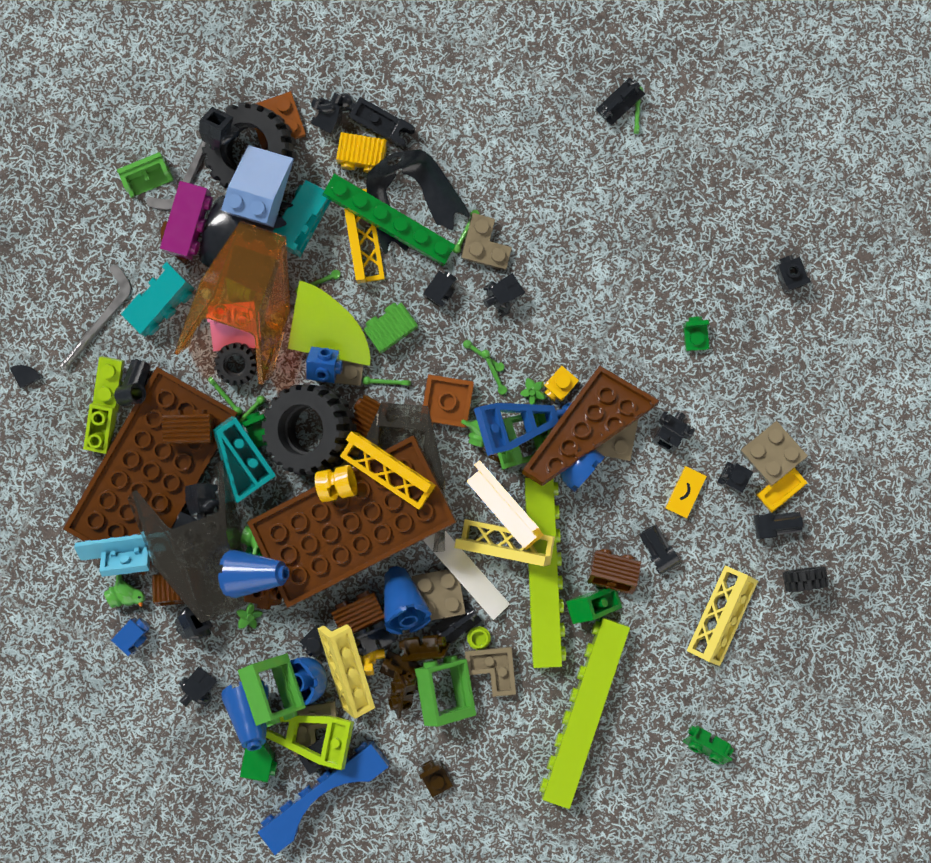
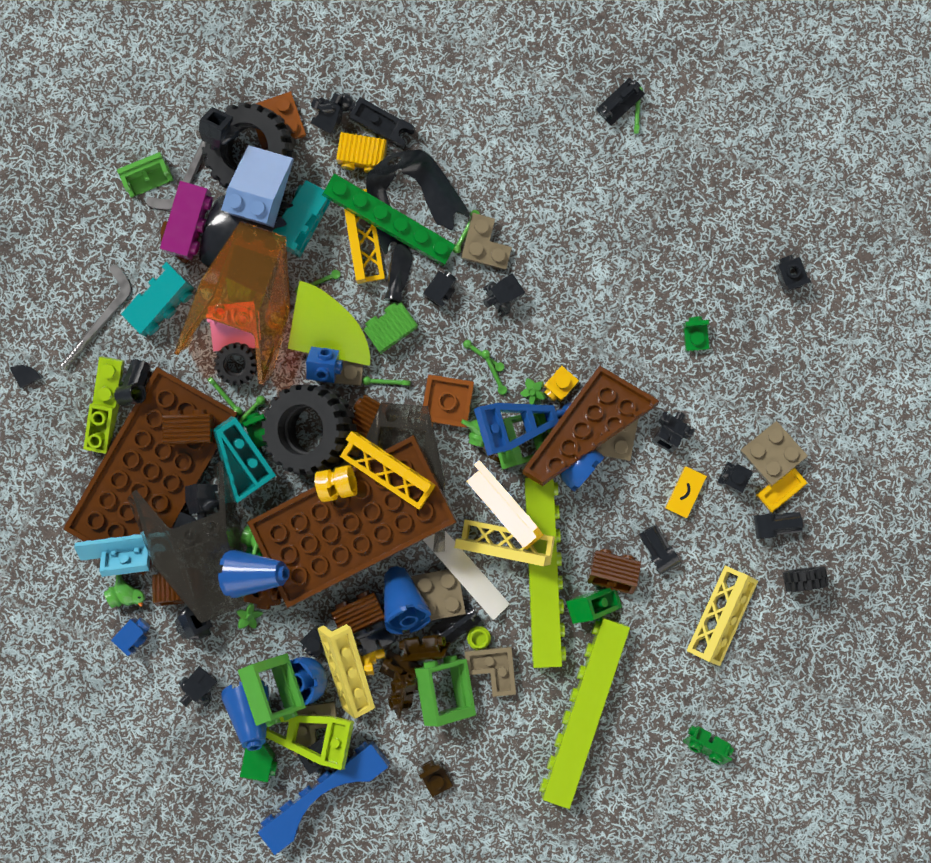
(398, 272): none -> black piece

